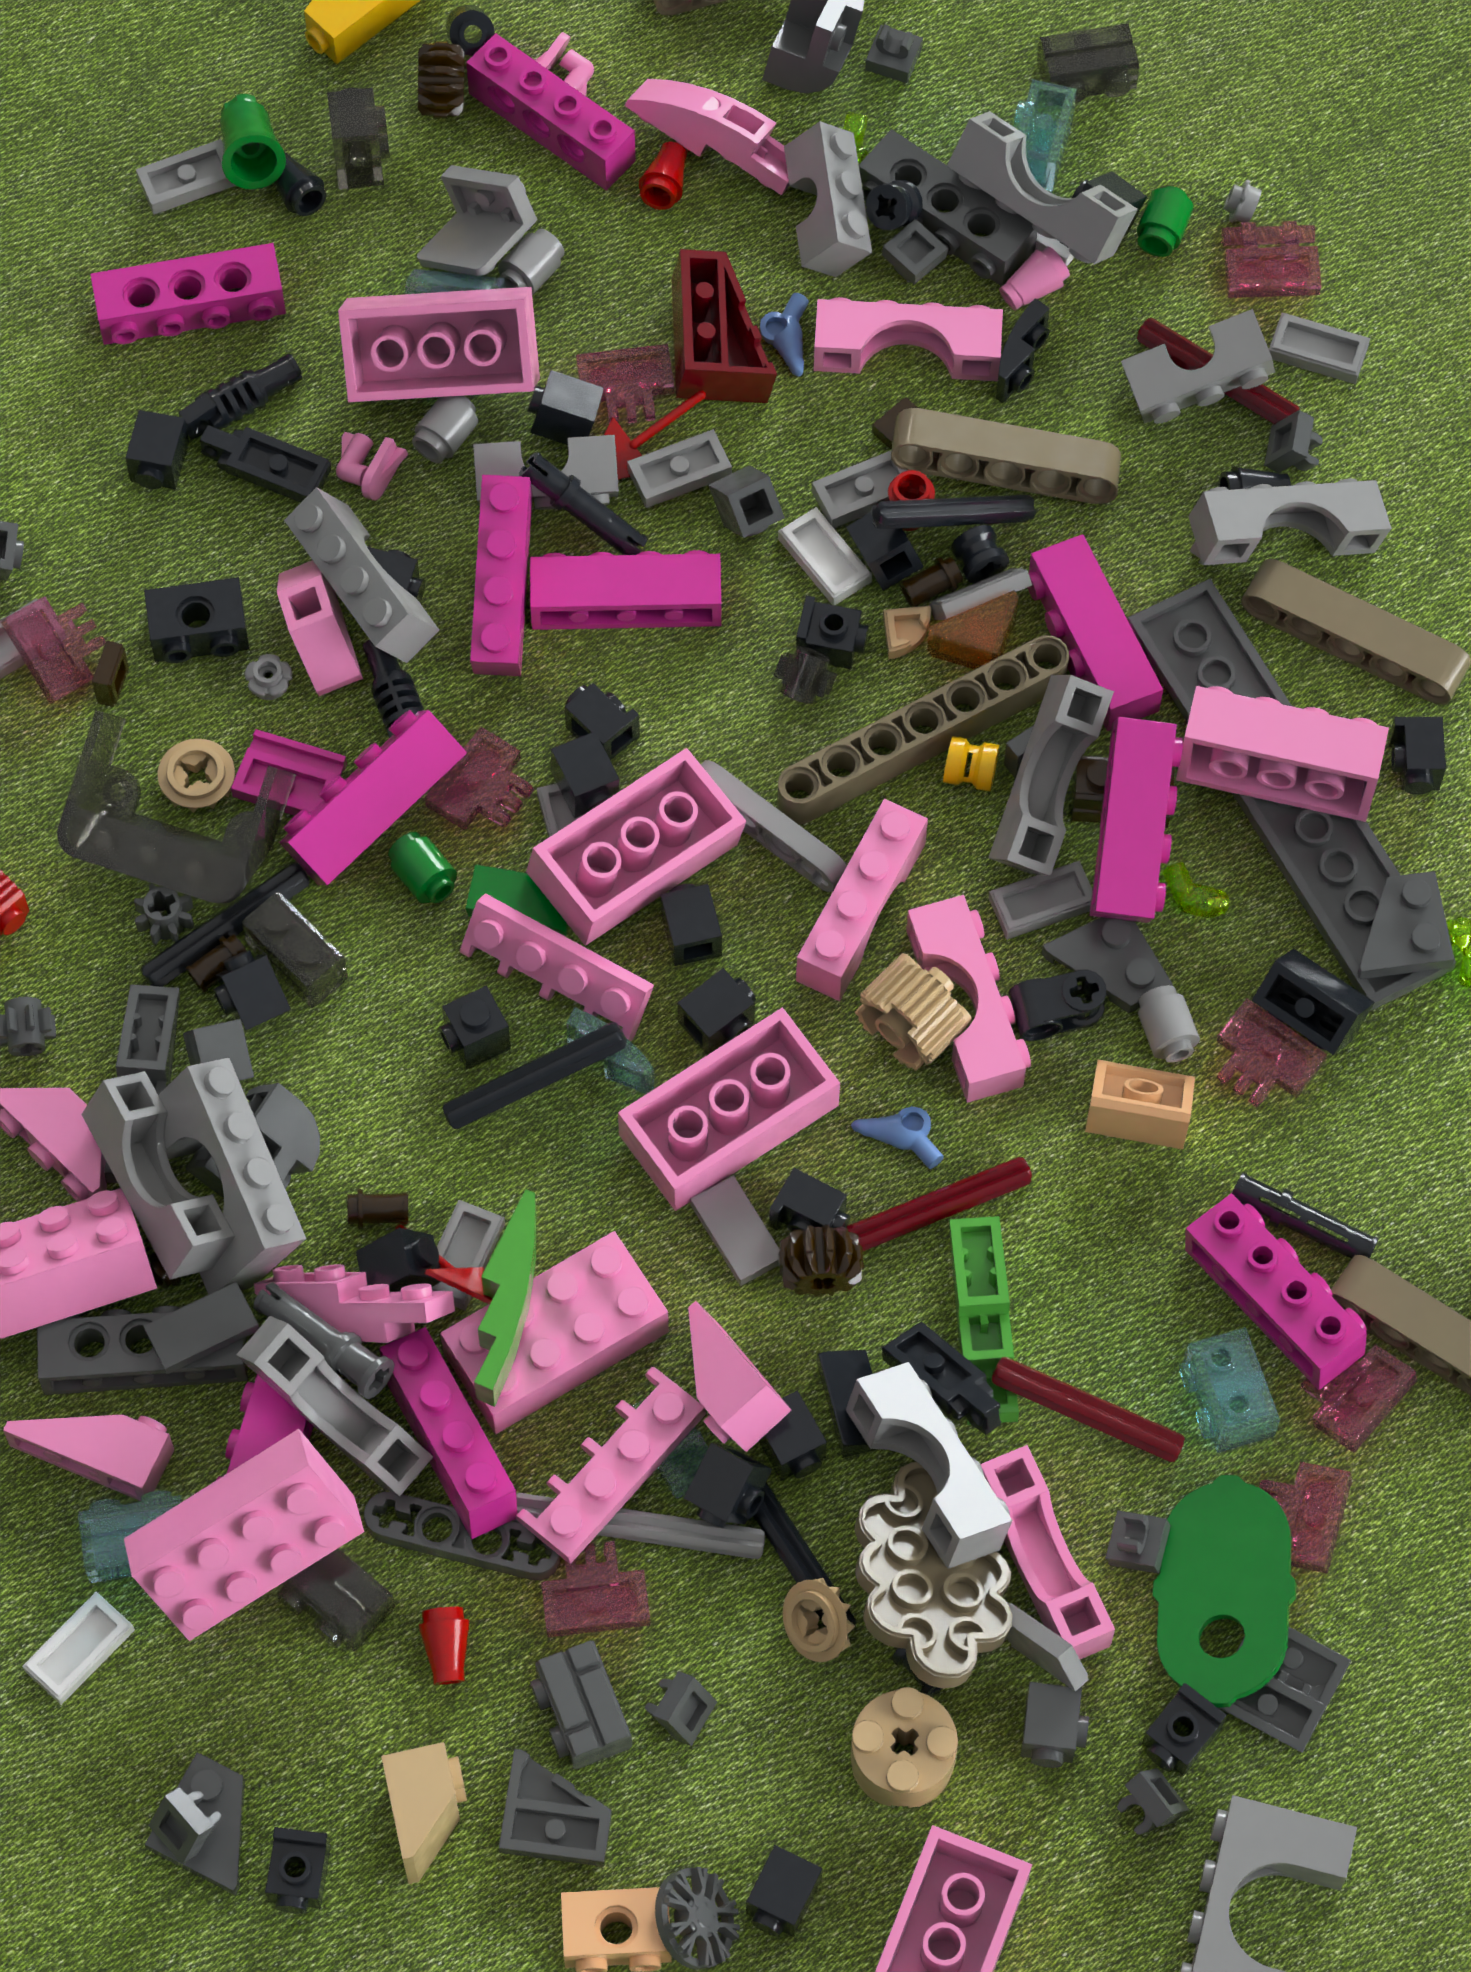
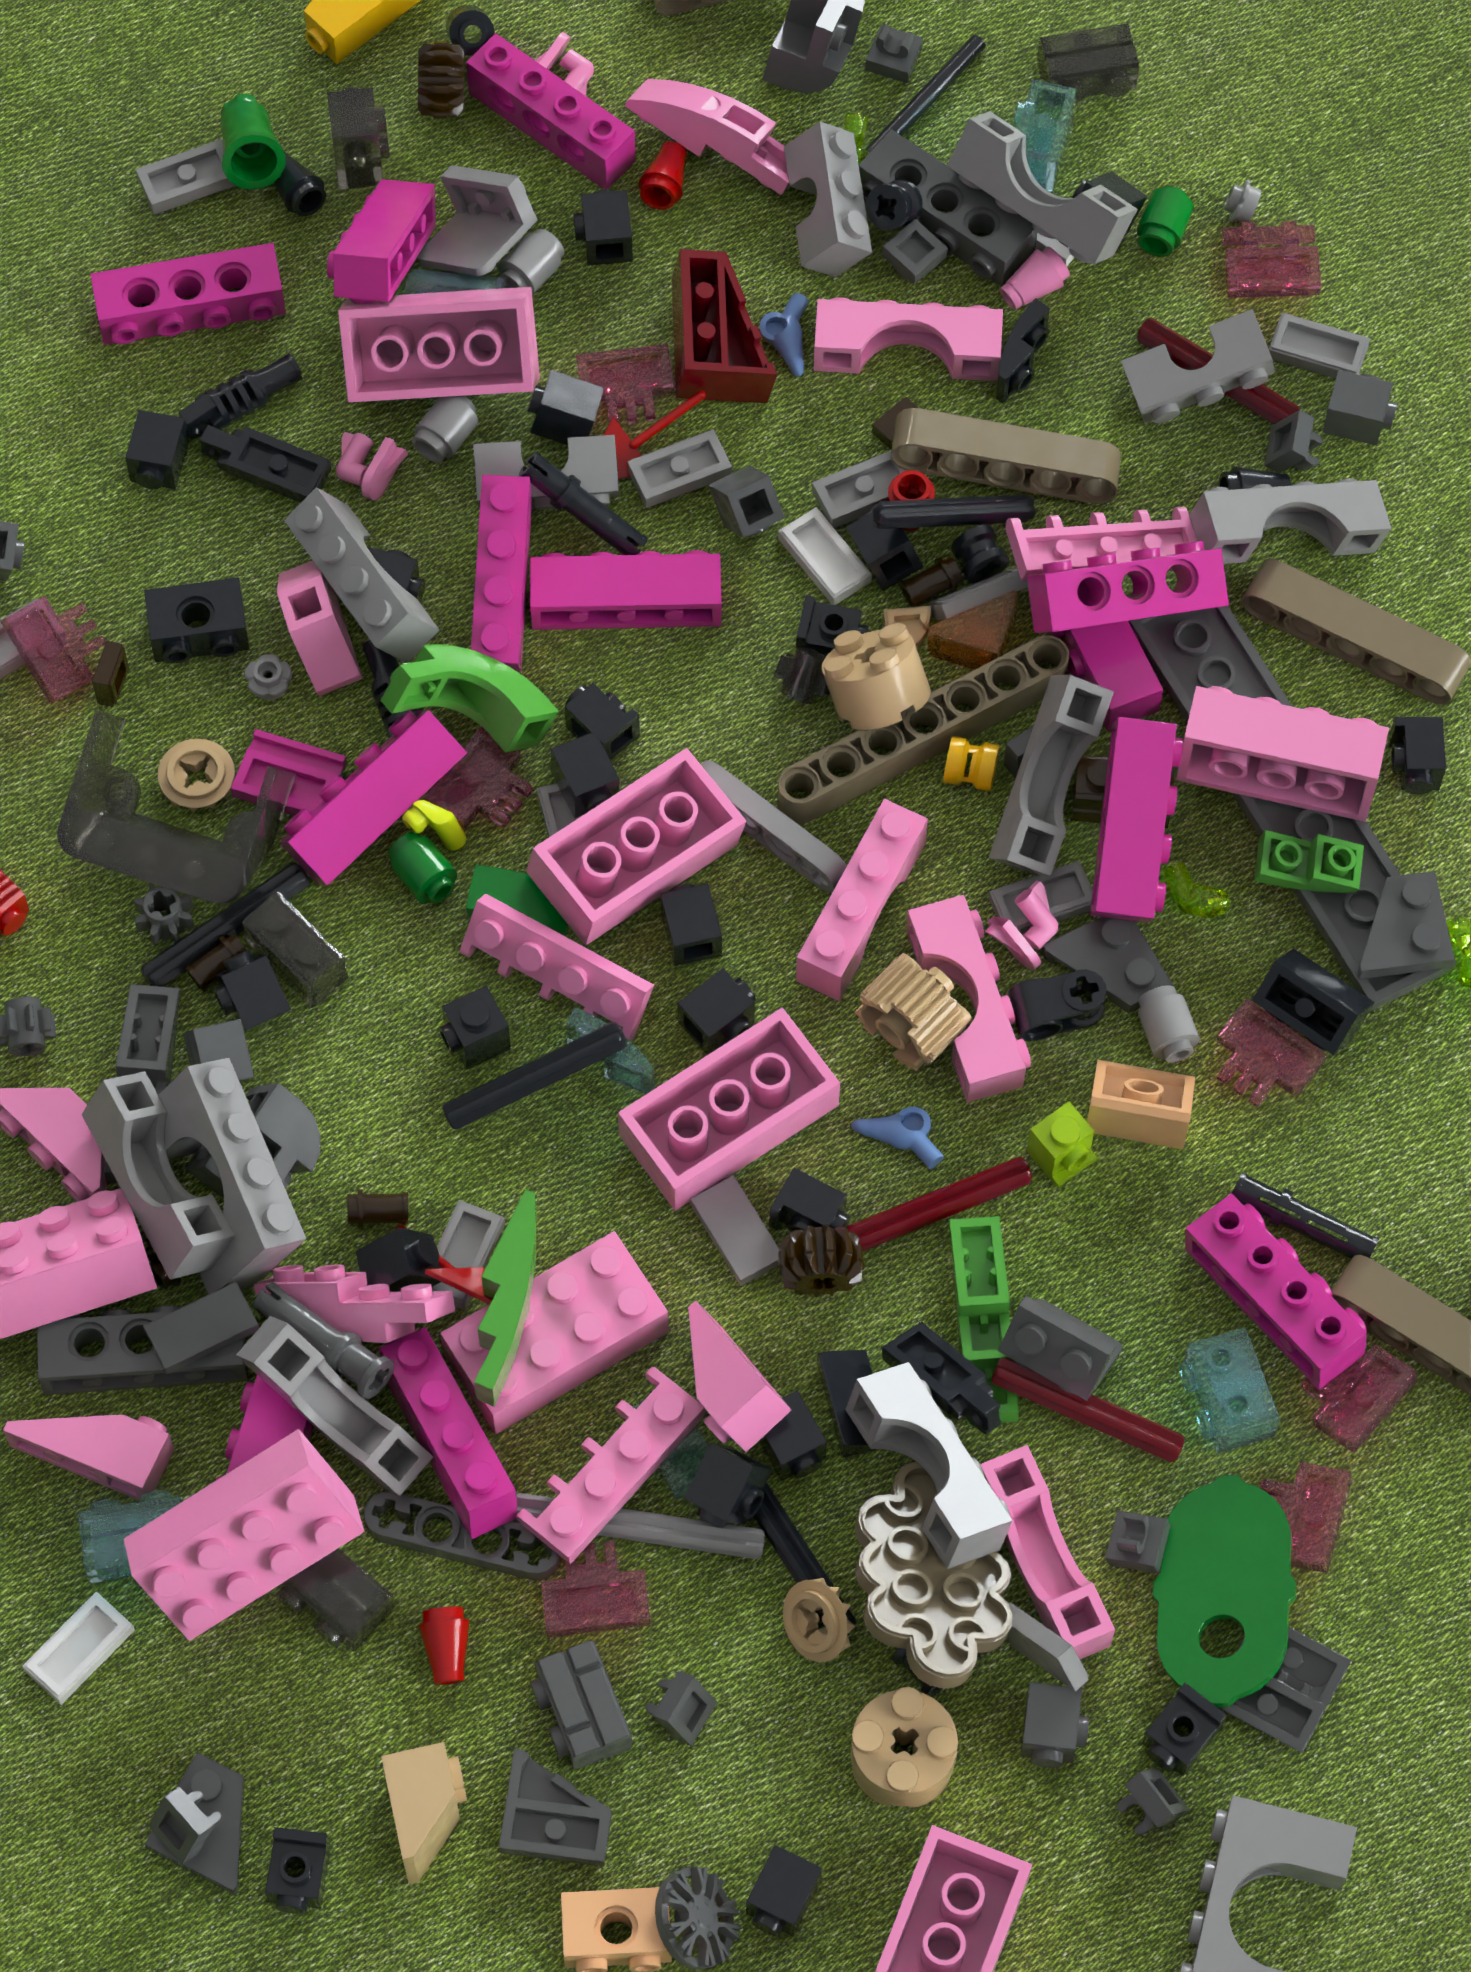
(383, 241): none -> dark pink brick
(442, 821): none -> neon yellow arm
(476, 686): none -> bright green arch
(605, 227): none -> black brick
(875, 676): none -> tan brick
(933, 89): none -> black bar
(1035, 907): none -> bright pink piece
(1059, 1347): none -> dark grey bracket
(1062, 1144): none -> lime brick
(1076, 543): none -> bright pink hinge
(1198, 587): none -> dark pink brick
(1313, 865): none -> bright green slope
(1359, 407): none -> dark grey brick

